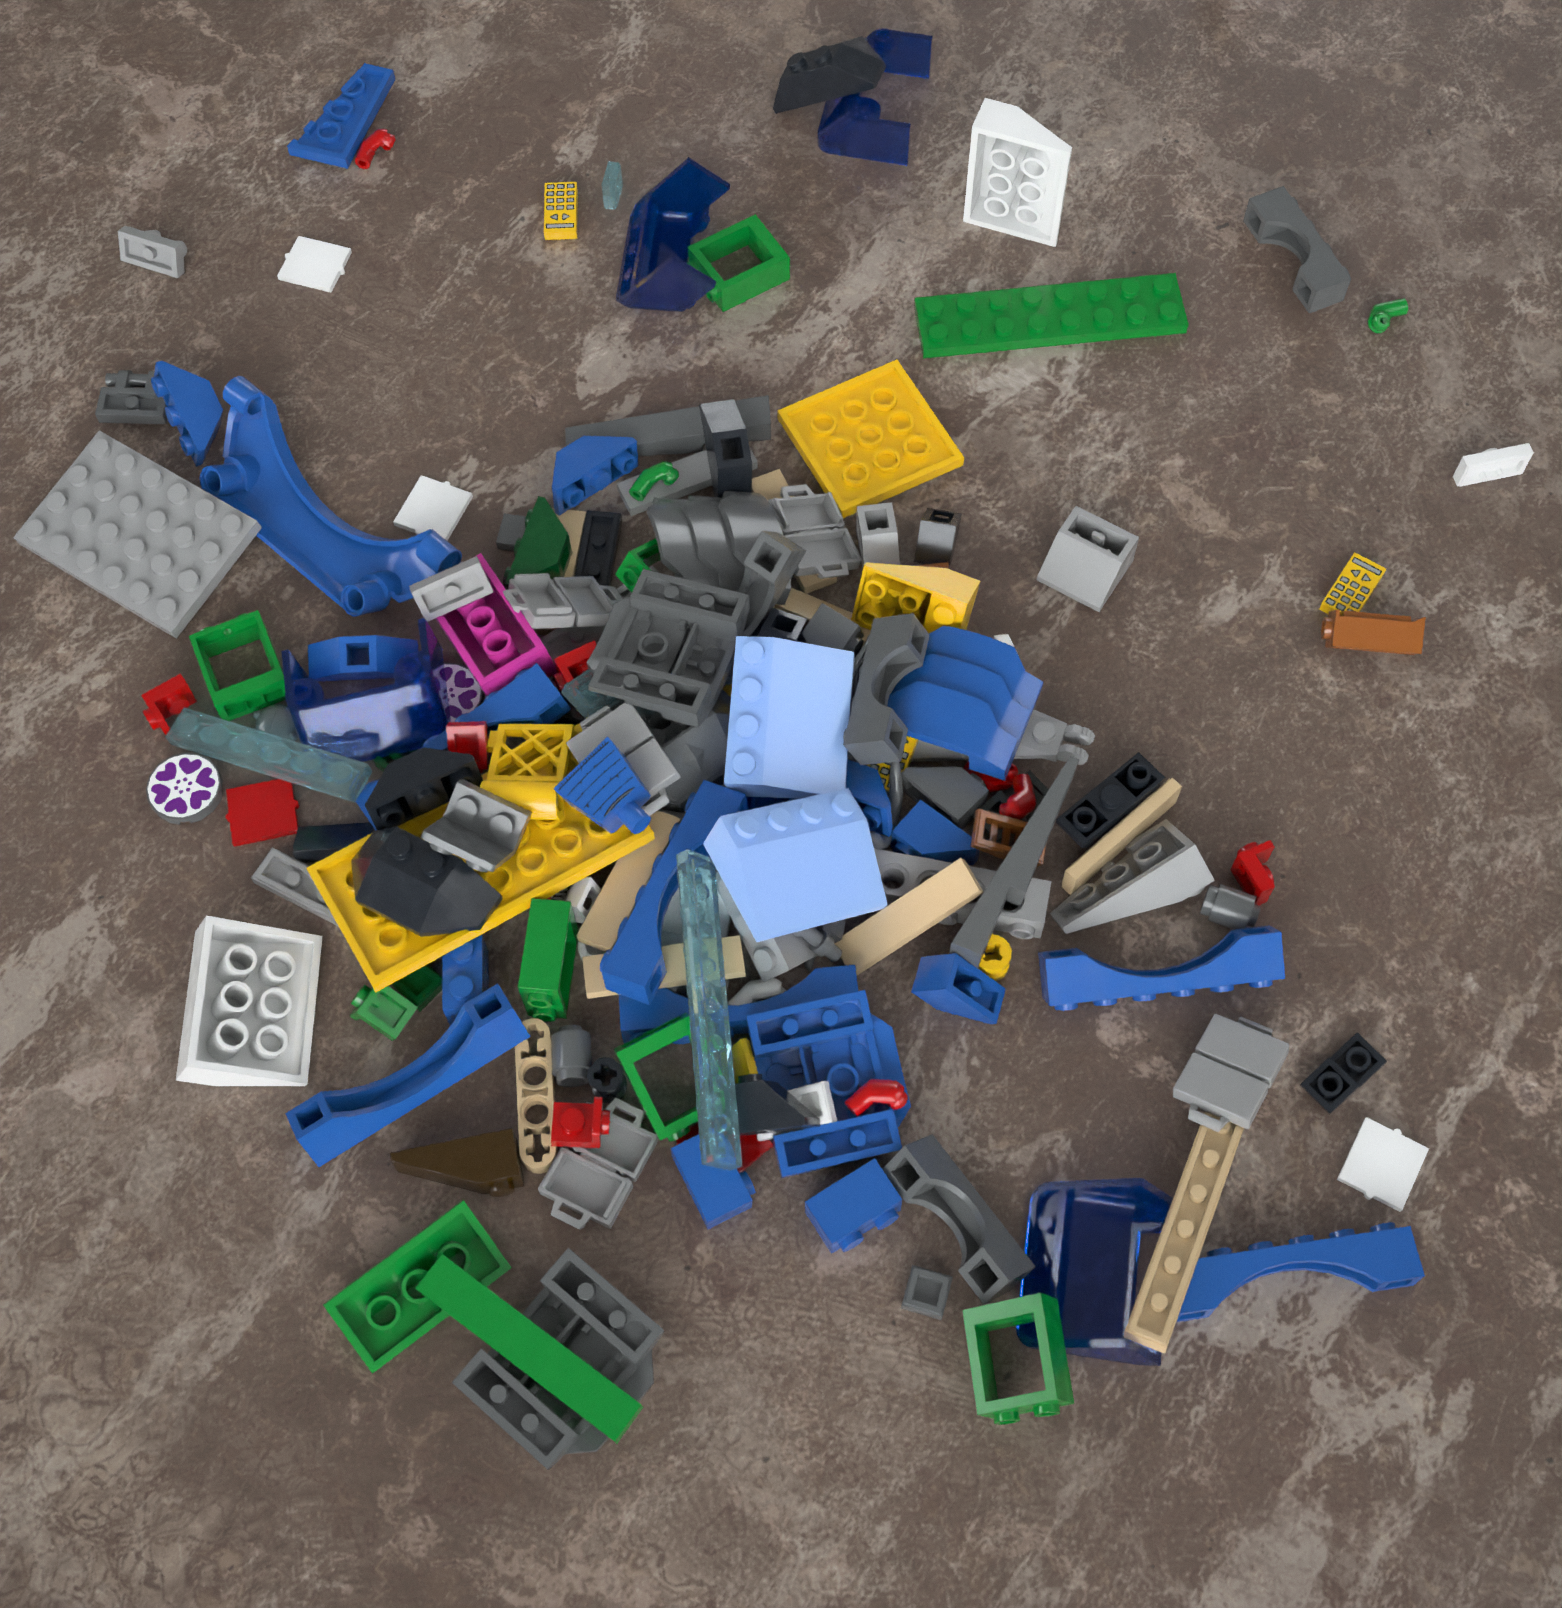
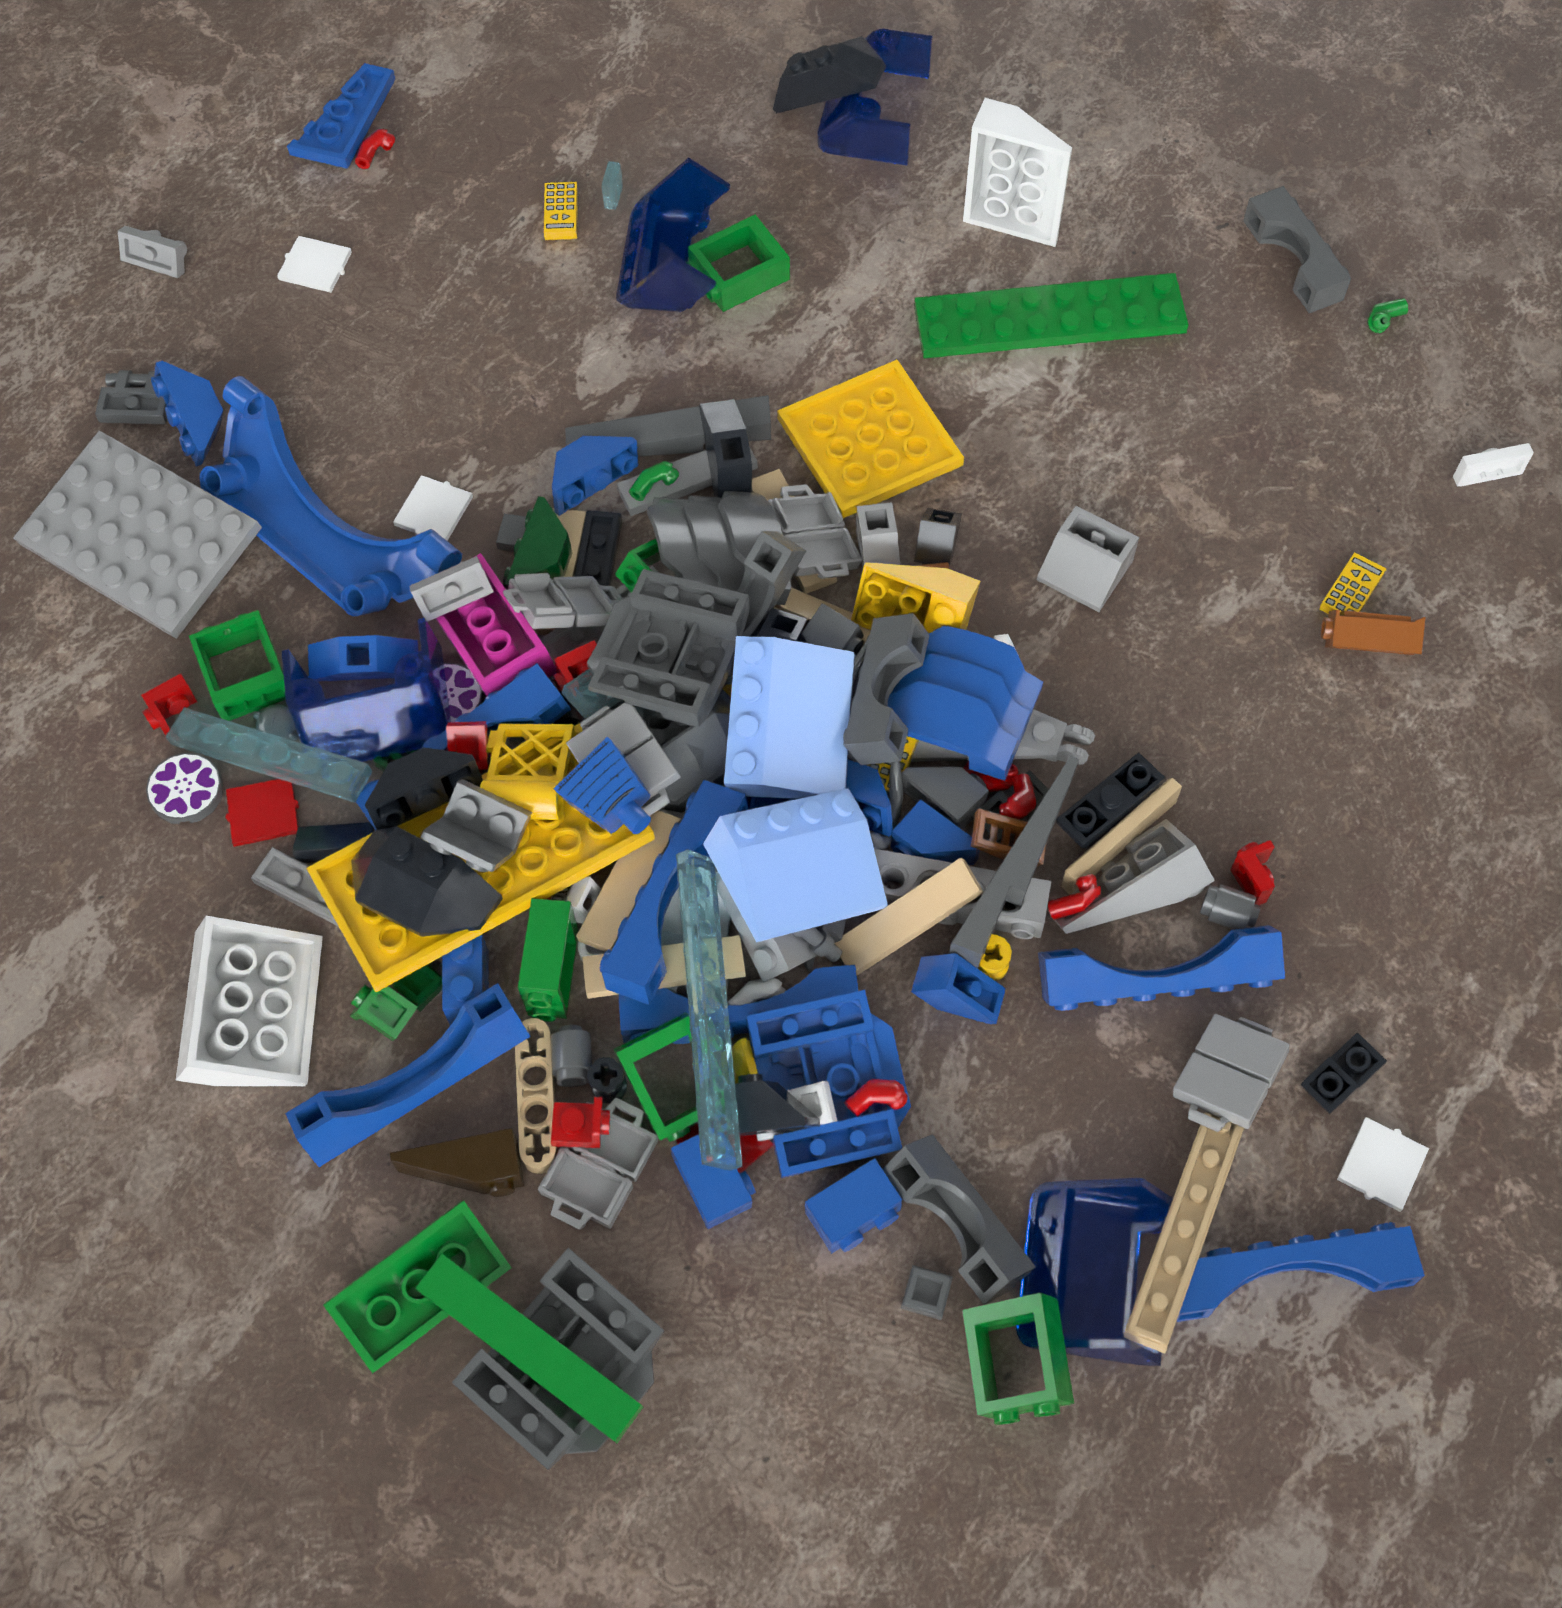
(1078, 901): none -> red arm

